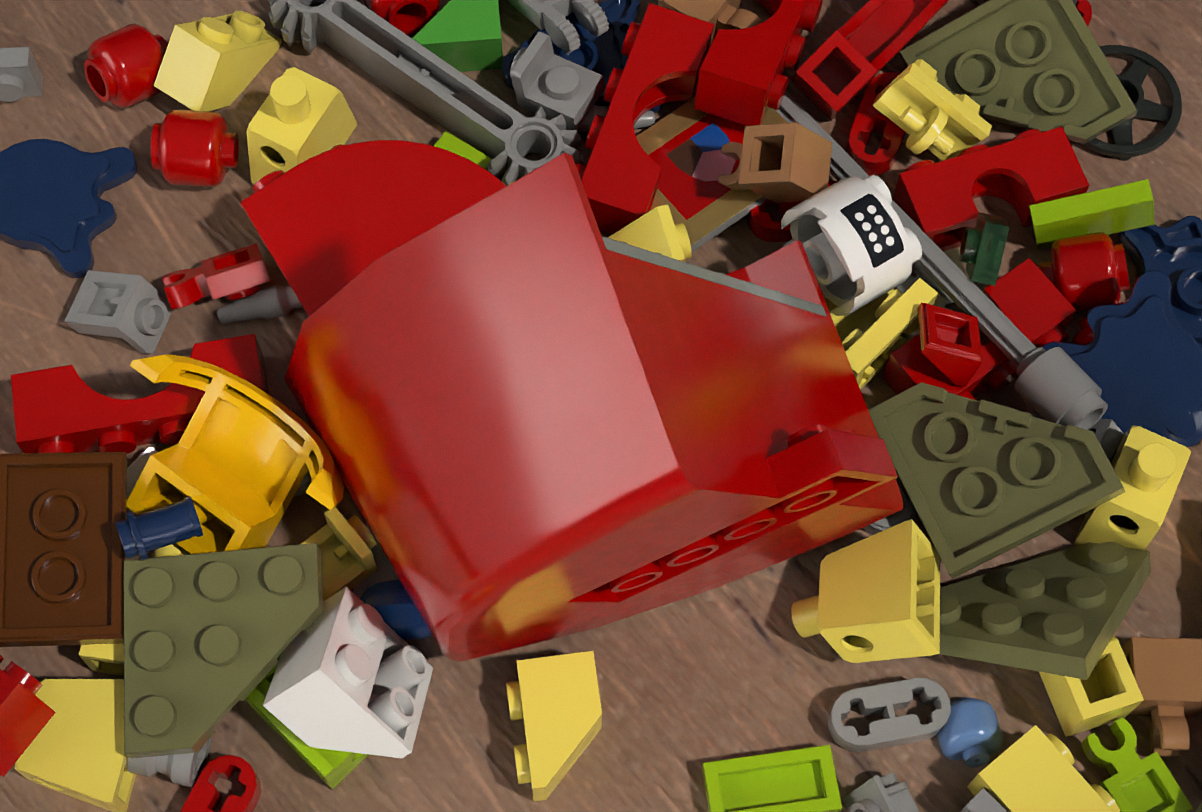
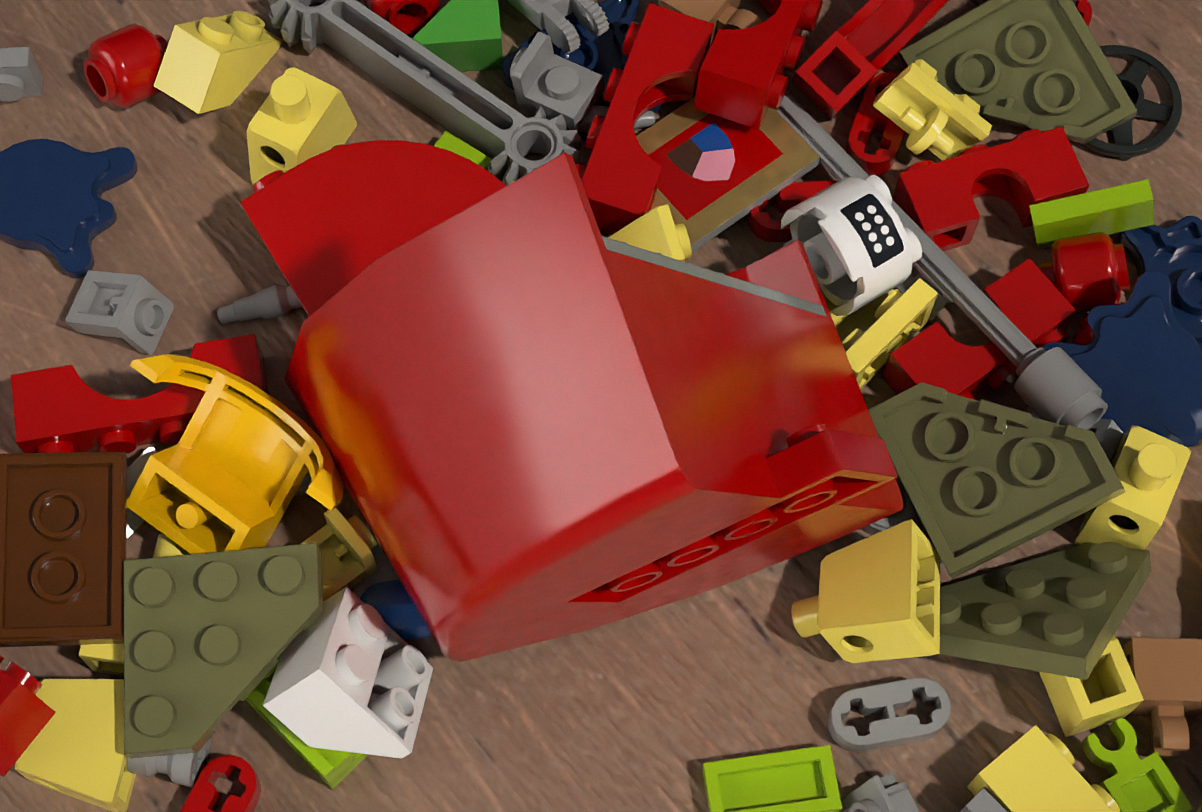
(158, 528): dark blue pin -> none
(193, 148): red head -> none
(227, 275): red plate -> none
(560, 716): light yellow slope -> none
(779, 162): medium nougat brick -> none
(950, 342): red slope -> none
(971, 732): medium blue piece -> none
(984, 248): clear green plate -> none

